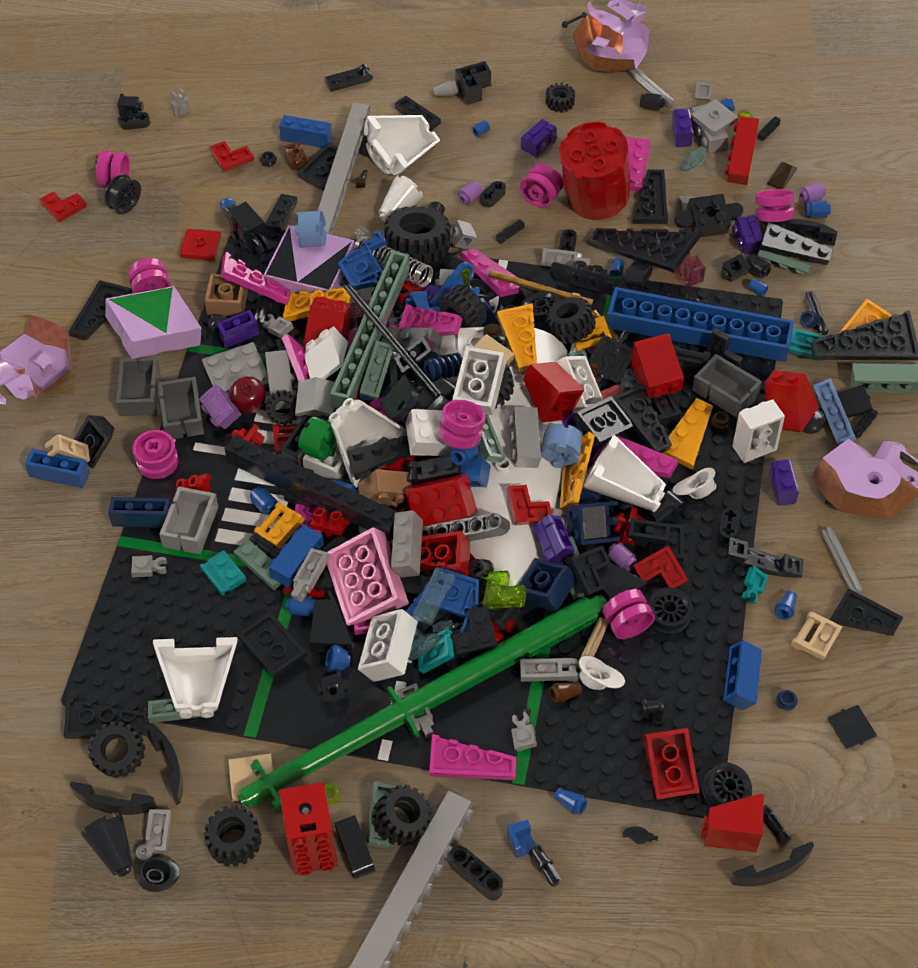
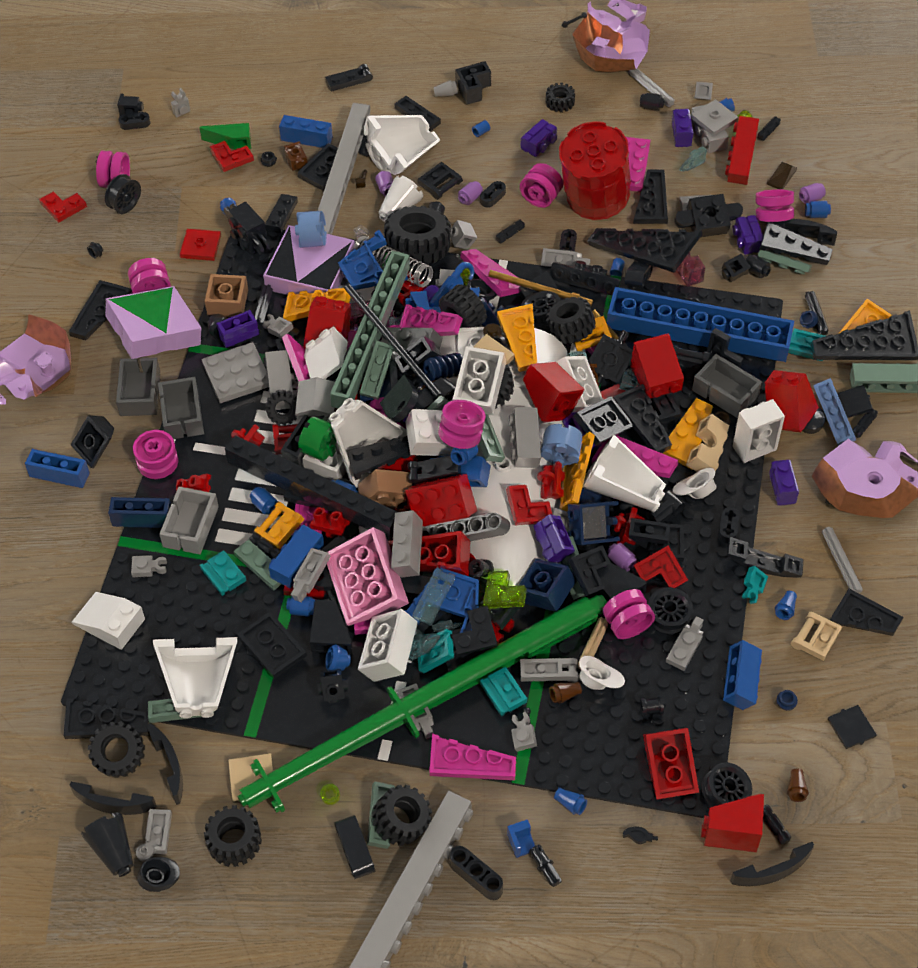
(67, 447): tan hinge -> none
(95, 250): none -> black plate
(110, 618): none -> white slope
(219, 406): medium lavender brick -> none
(234, 134): none -> green slope
(247, 394): dark red cylinder -> none
(253, 280): dark pink wing -> none
(308, 828): red piece -> none
(384, 180): none -> medium lavender brick
(437, 176): none -> black plate
(503, 691): none -> teal plate
(551, 481): none -> red hips
(686, 645): none -> light grey hinge
(713, 433): none -> tan arch
(758, 287): blue hinge -> none
(797, 786): none -> reddish brown cone

